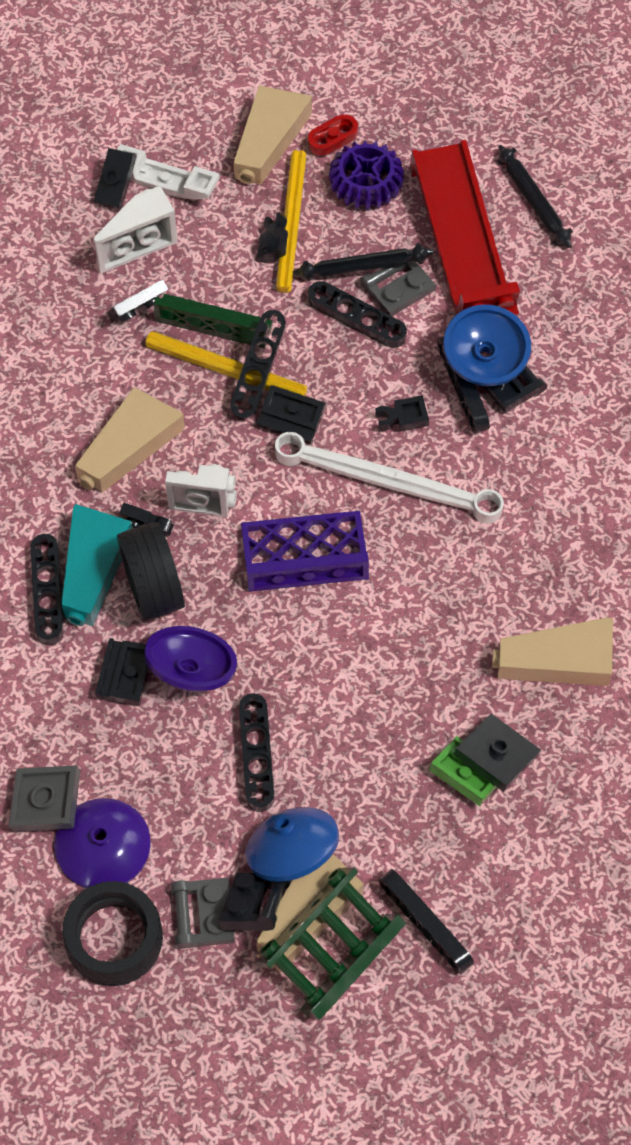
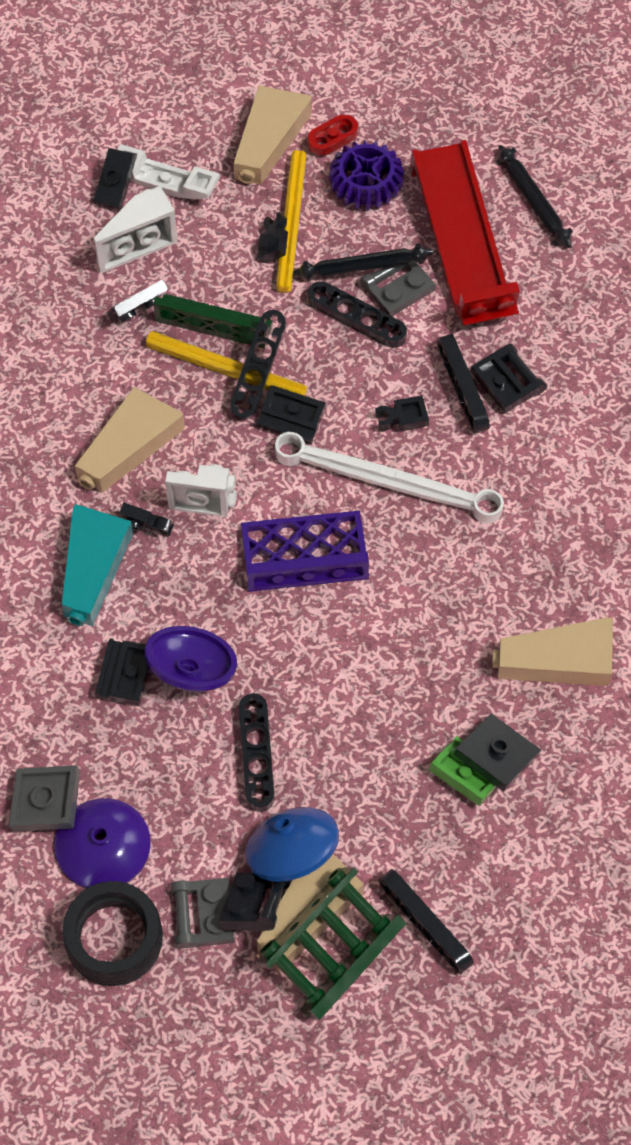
(47, 589): black beam -> none
(151, 570): black tyre -> none
(490, 331): blue dish -> none

